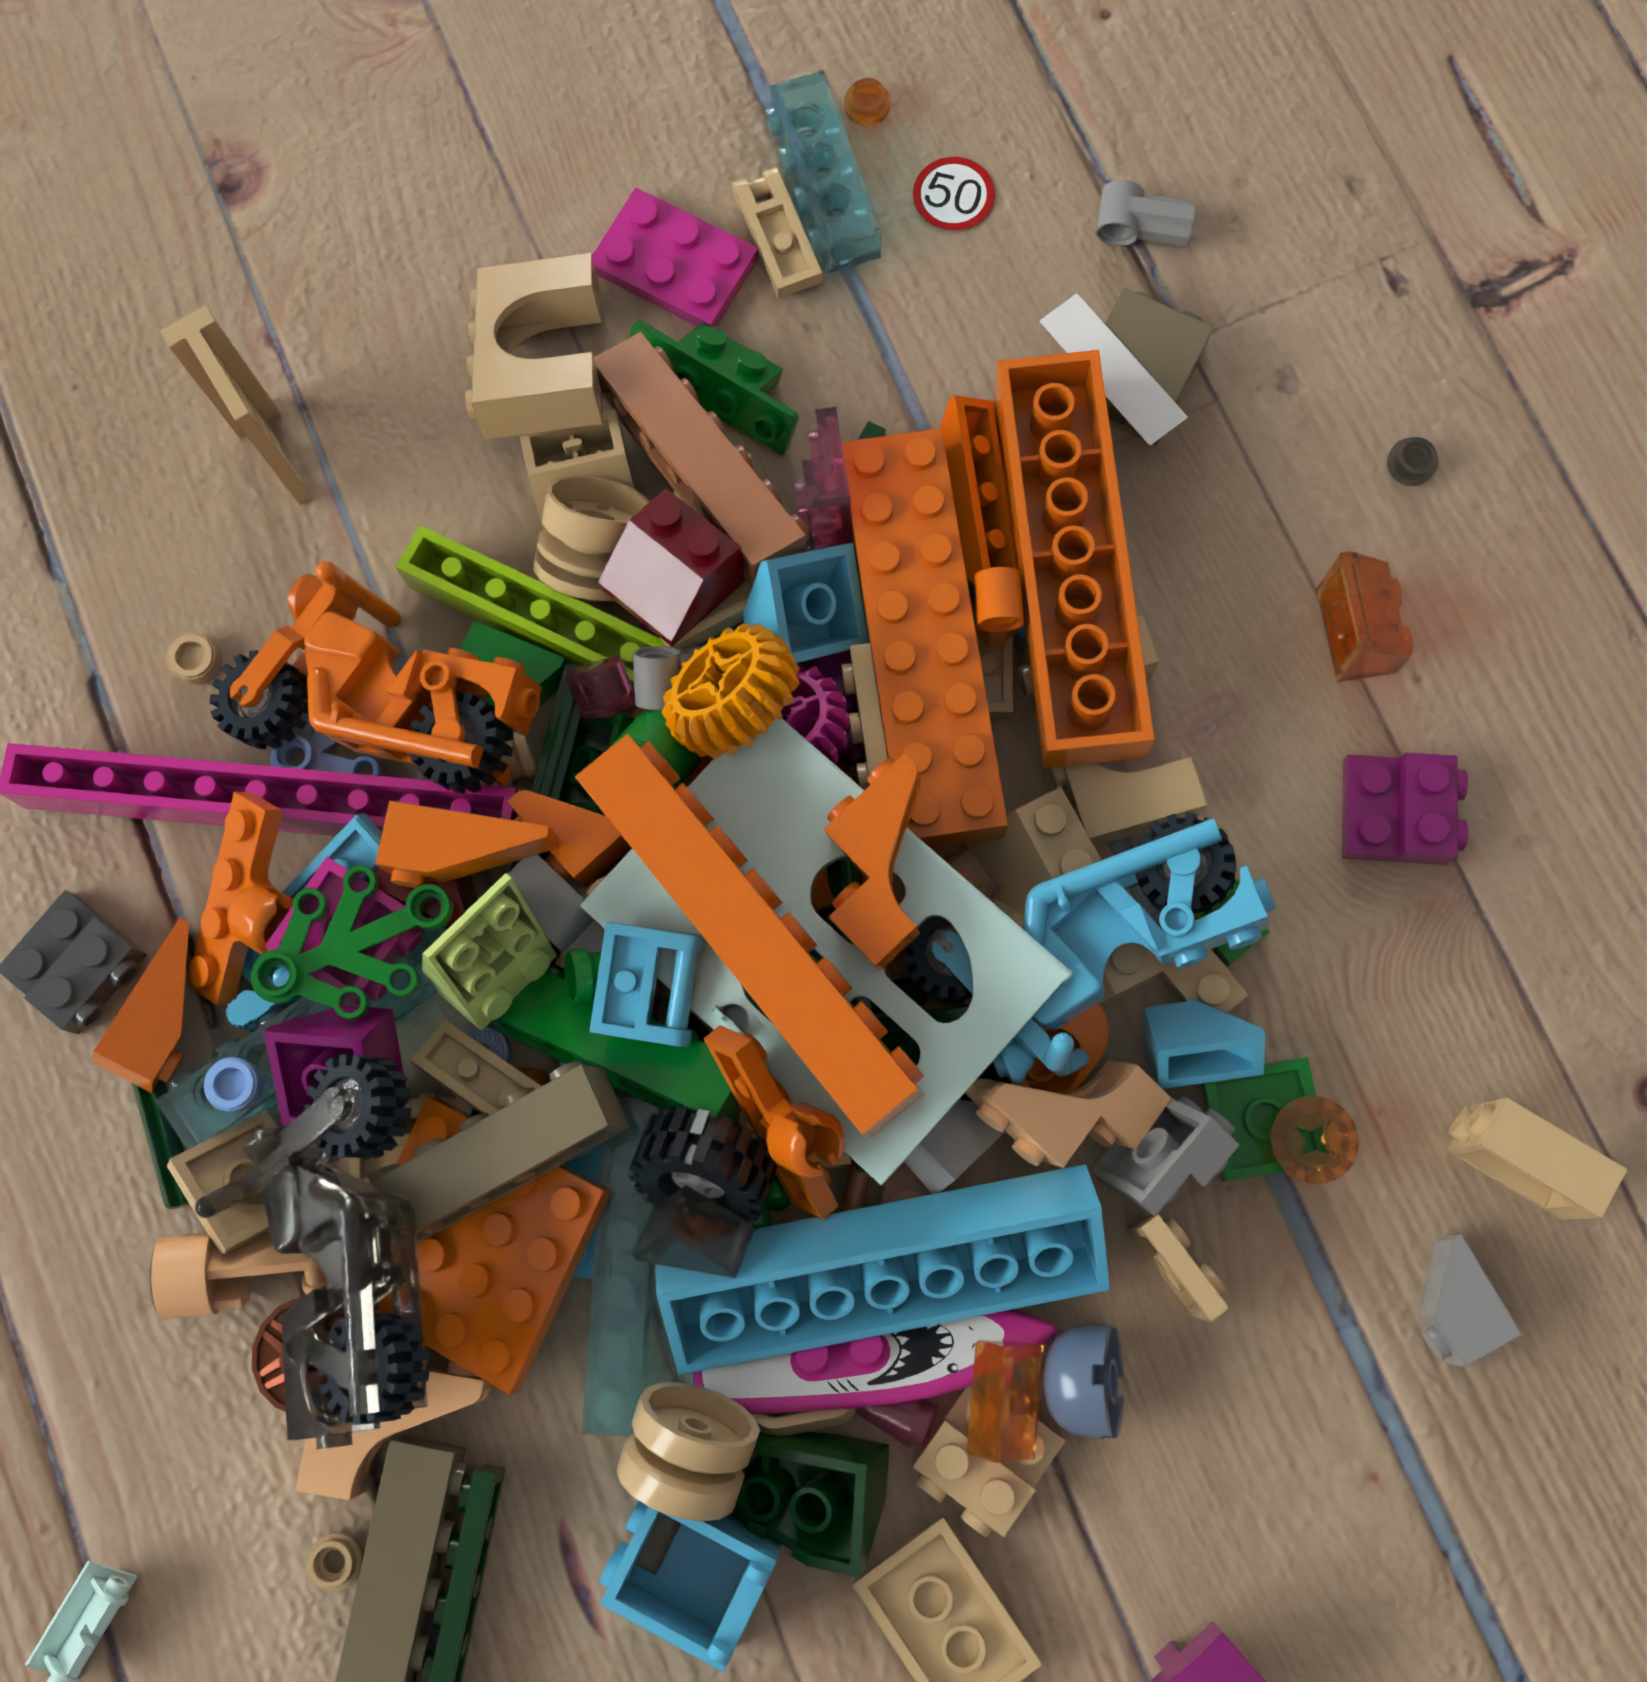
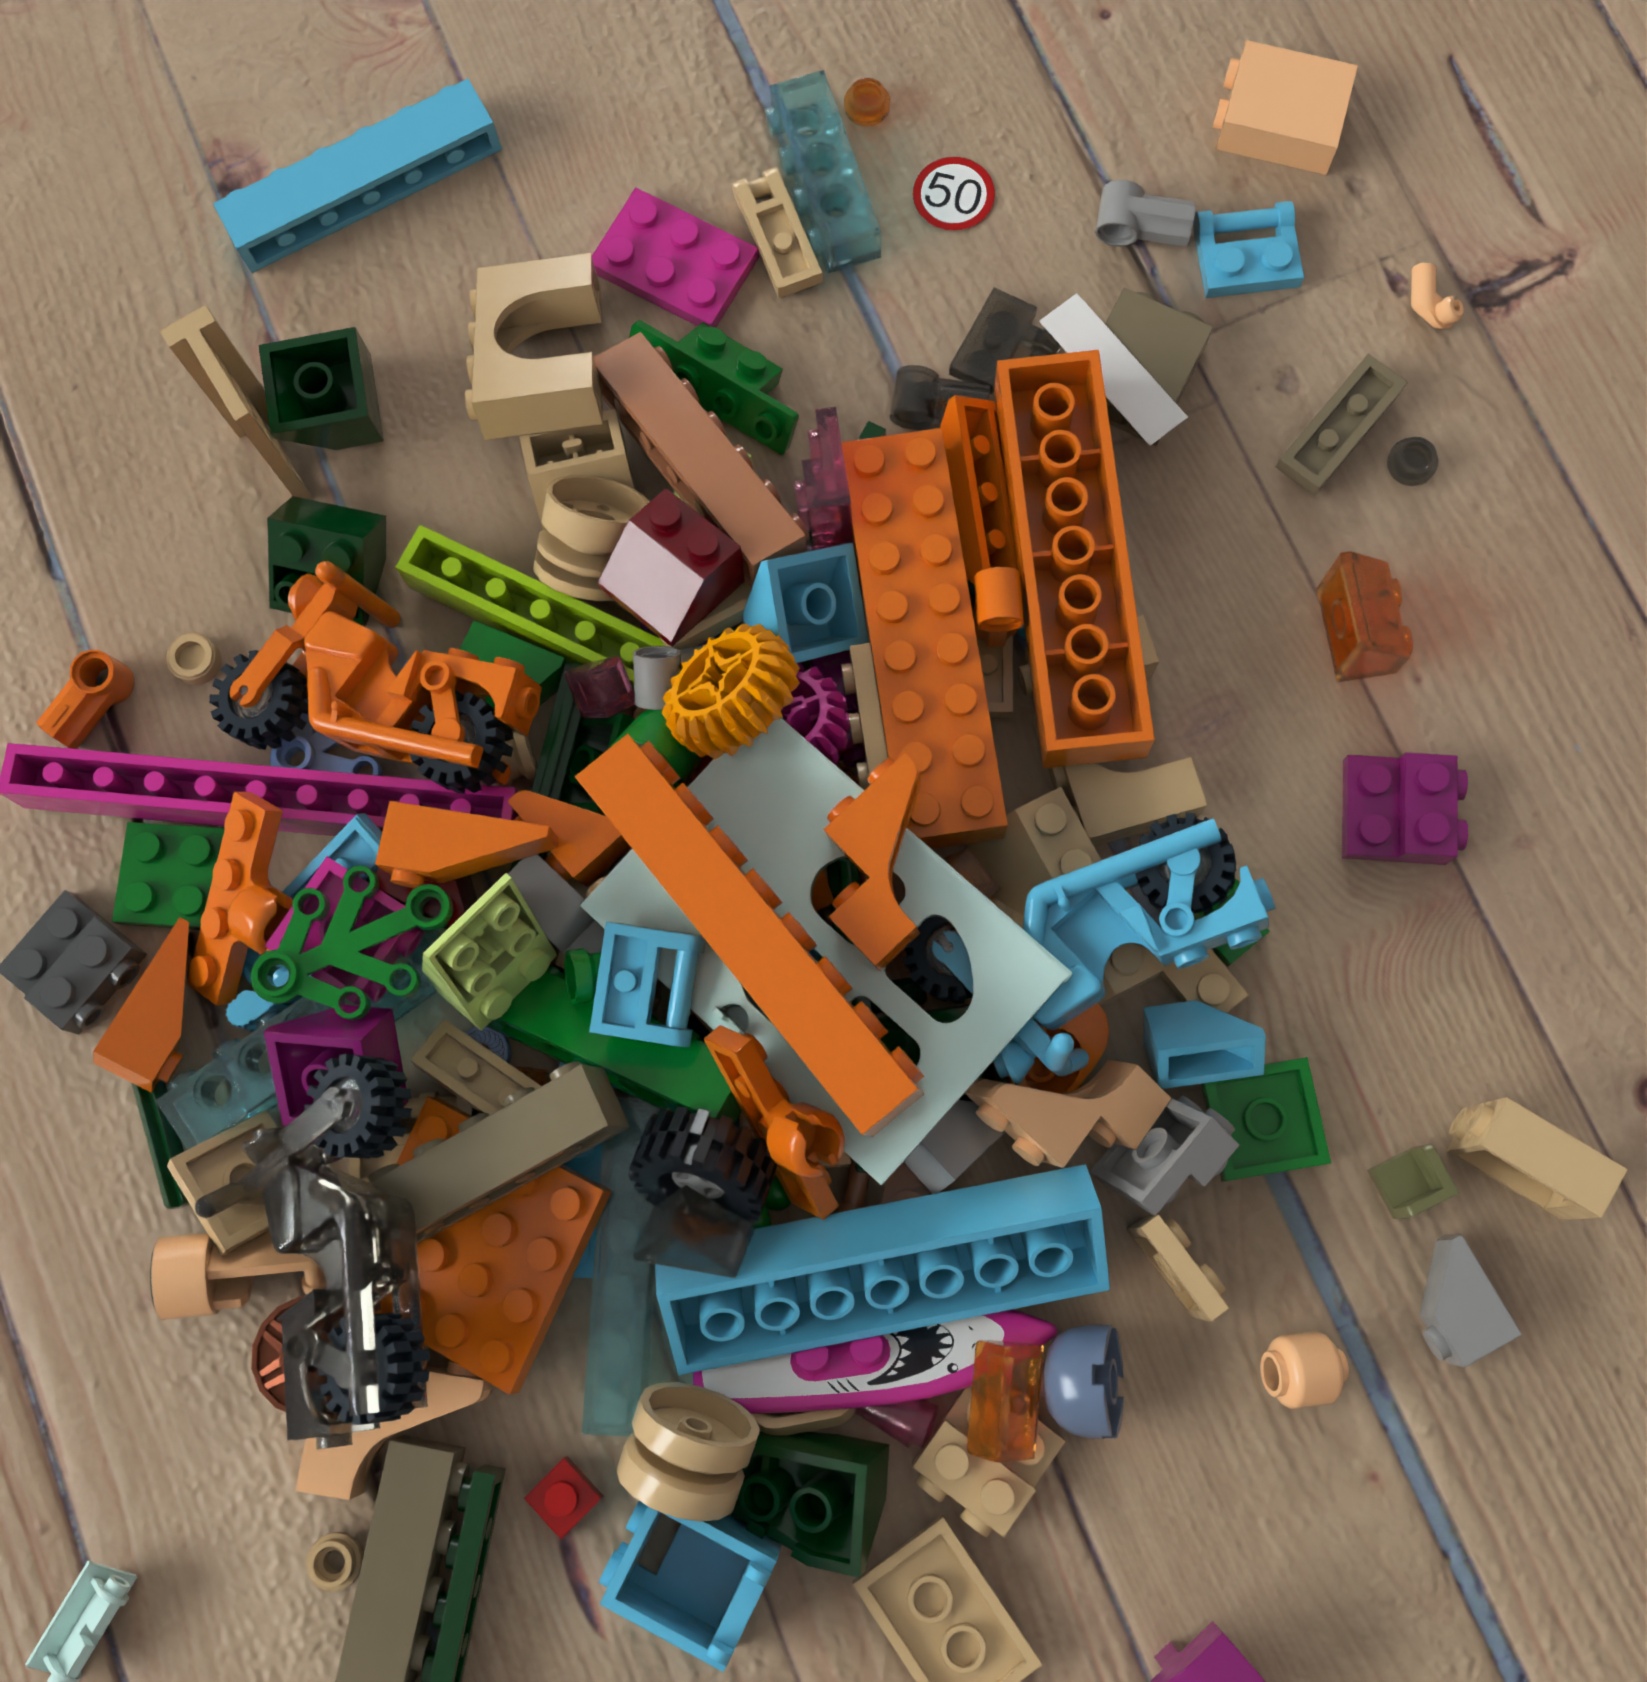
(83, 702): none -> orange piece
(165, 874): none -> green plate
(233, 1084): light blue tile -> none
(314, 531): none -> dark green slope
(321, 390): none -> dark green slope
(358, 175): none -> medium azure brick
(563, 1497): none -> red plate
(923, 396): none -> clear smoke piece
(996, 336): none -> clear smoke plate
(1252, 263): none -> medium azure plate
(1284, 106): none -> light nougat brick
(1304, 1370): none -> light nougat head
(1339, 1138): clear orange gear -> none
(1341, 424): none -> dark tan plate
(1413, 1181): none -> olive panel
(1428, 303): none -> light nougat arm

